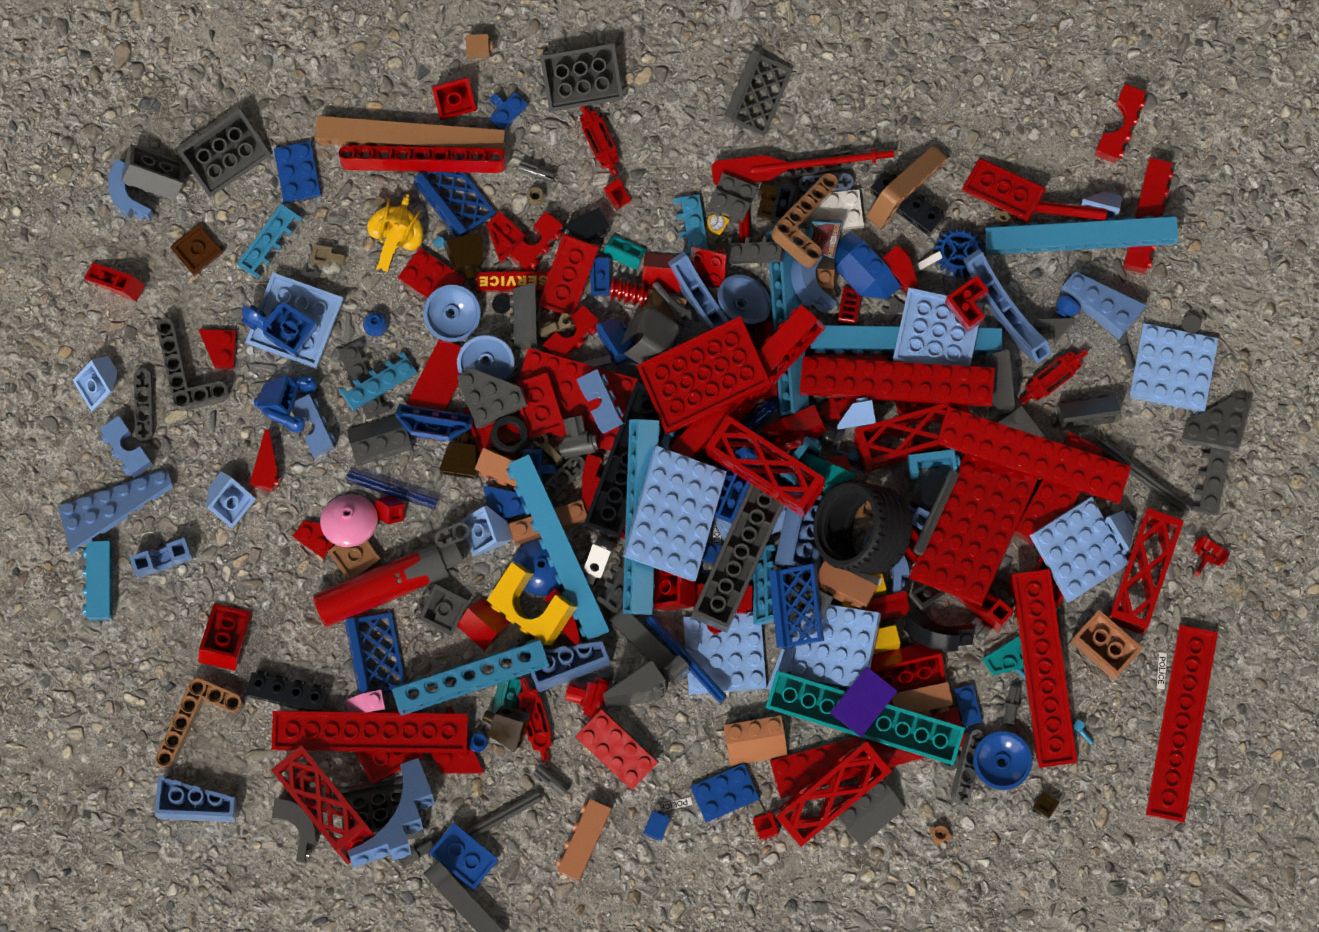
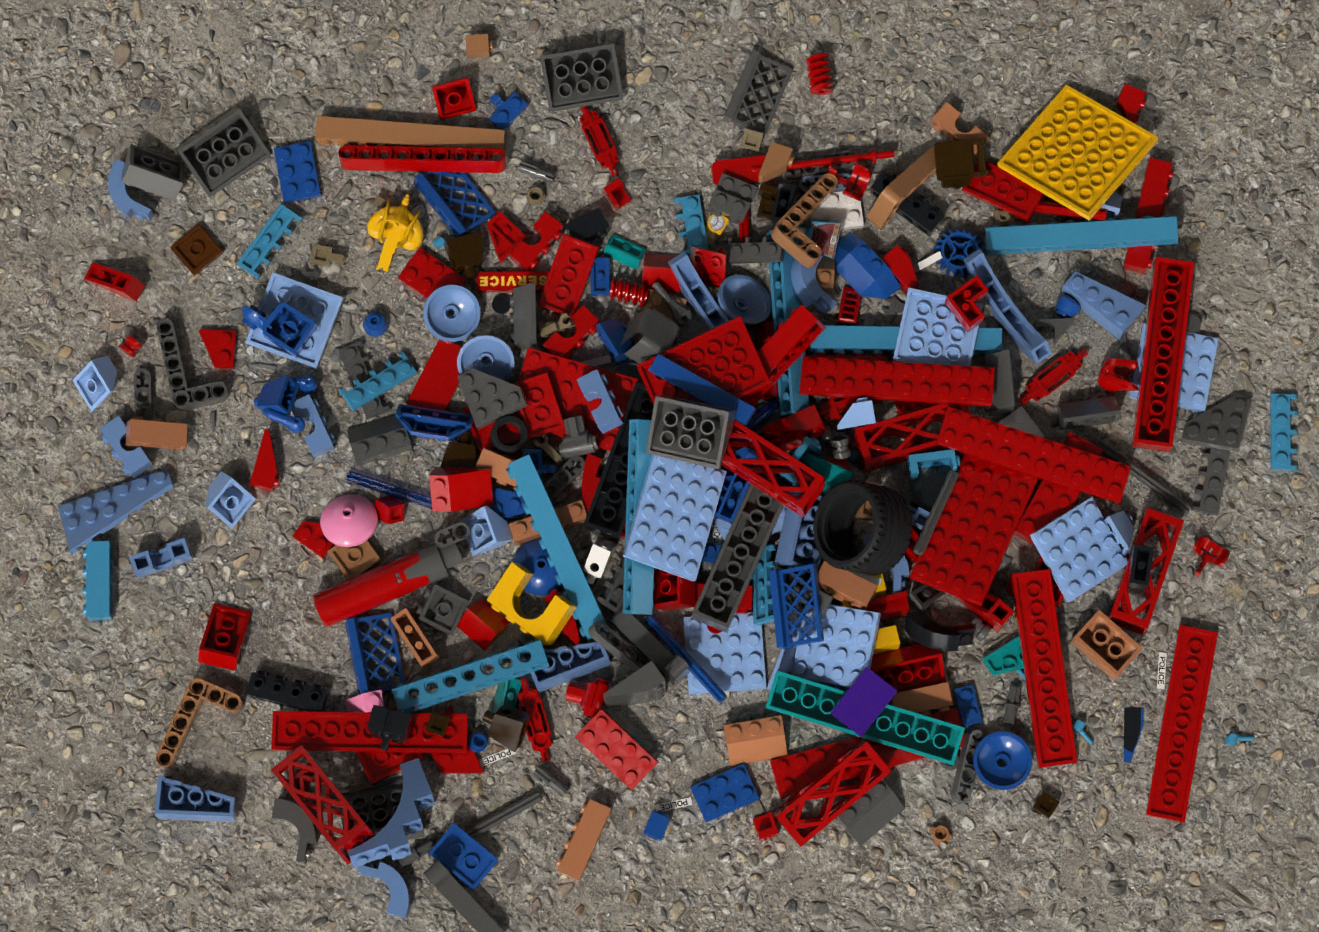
(130, 346): none -> red wheel
(156, 433): none -> nougat brick
(389, 725): none -> black brick
(399, 893): none -> medium blue arch
(415, 638): none -> nougat brick
(437, 724): none -> dark brown plate
(460, 488): none -> red slope
(495, 757): none -> white sticker
(602, 634): none -> dark grey beam
(690, 431): none -> dark grey slope
(700, 388): none -> blue tile
(752, 140): none -> dark tan plate
(776, 162): none -> medium nougat slope
(818, 75): none -> red piece
(840, 446): none -> dark grey wheel
(864, 178): none -> red helmet
(945, 121): none -> nougat arch
(955, 162): none -> dark brown piece
(1077, 152): none -> yellow plate
(1115, 378): none -> red helmet
(1132, 729): none -> black sticker
(1140, 567): none -> black brick
(1162, 354): none -> red brick
(1231, 739): none -> dark azure hand
(1280, 432): none -> dark azure hinge

